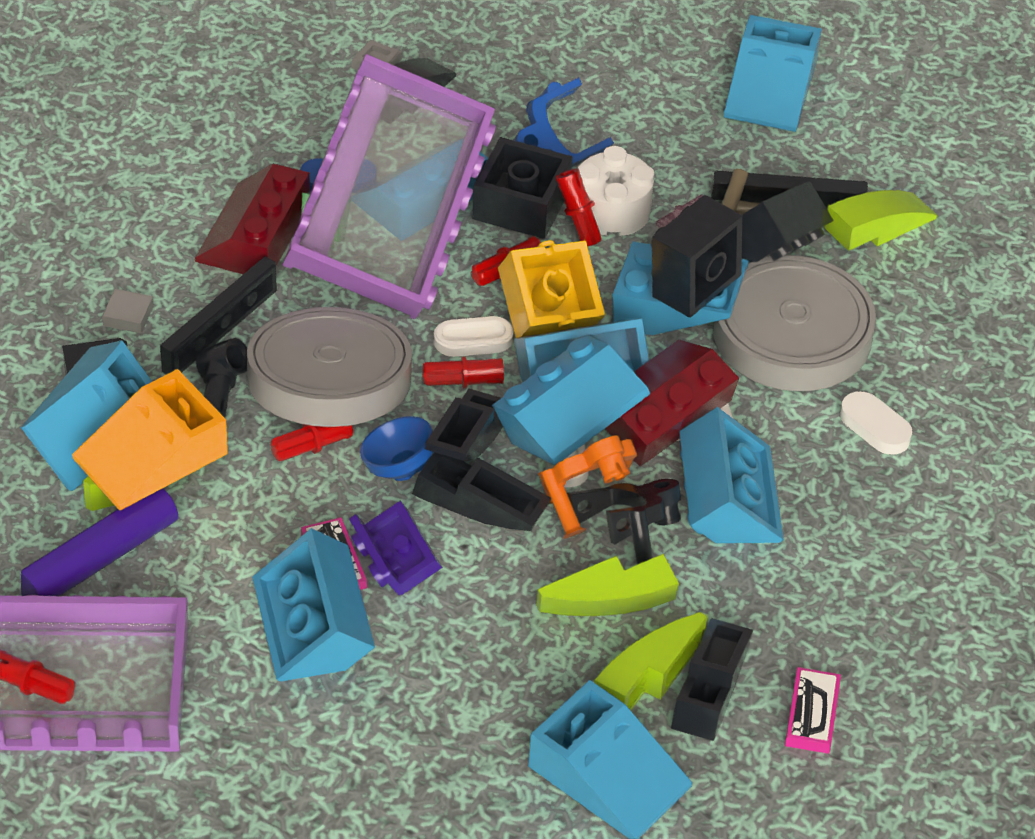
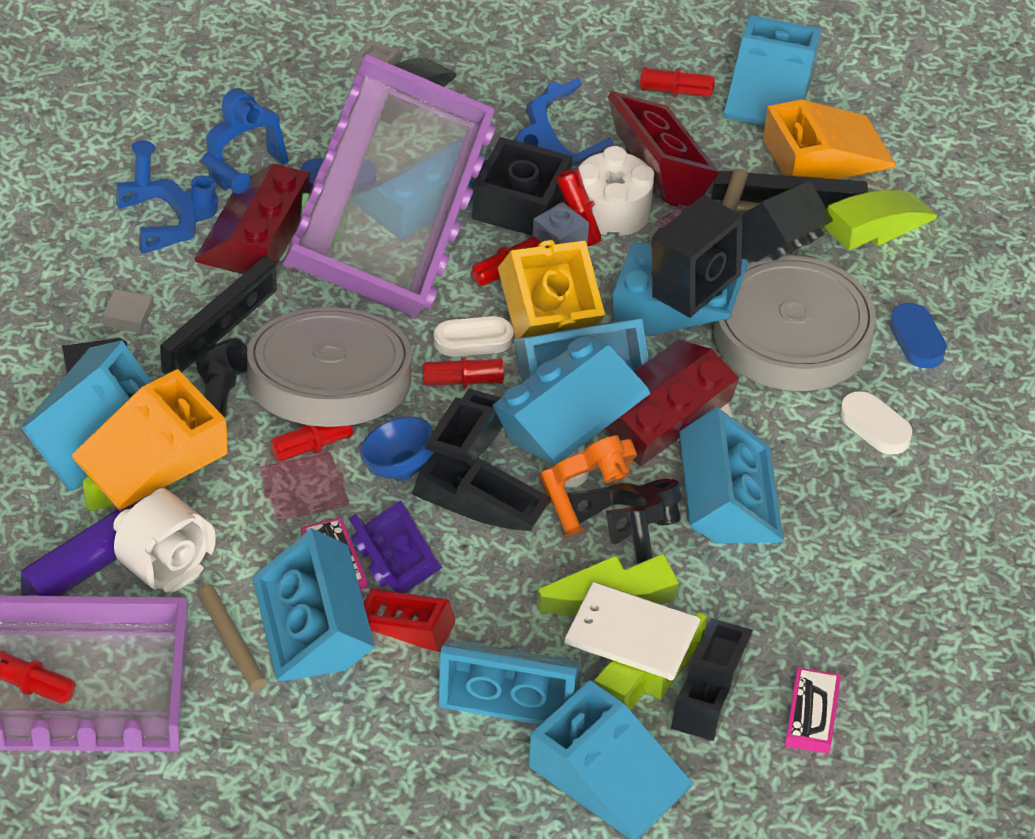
(163, 541): none -> white brick
(188, 205): none -> blue piece
(232, 637): none -> dark tan bar
(240, 115): none -> blue piece
(304, 486): none -> clear pink piece
(430, 629): none -> red slope
(505, 681): none -> dark azure slope
(560, 225): none -> sand blue brick
(632, 631): none -> white container
(664, 144): none -> dark red slope
(677, 82): none -> red axle
(823, 141): none -> light orange slope
(918, 335): none -> blue tile

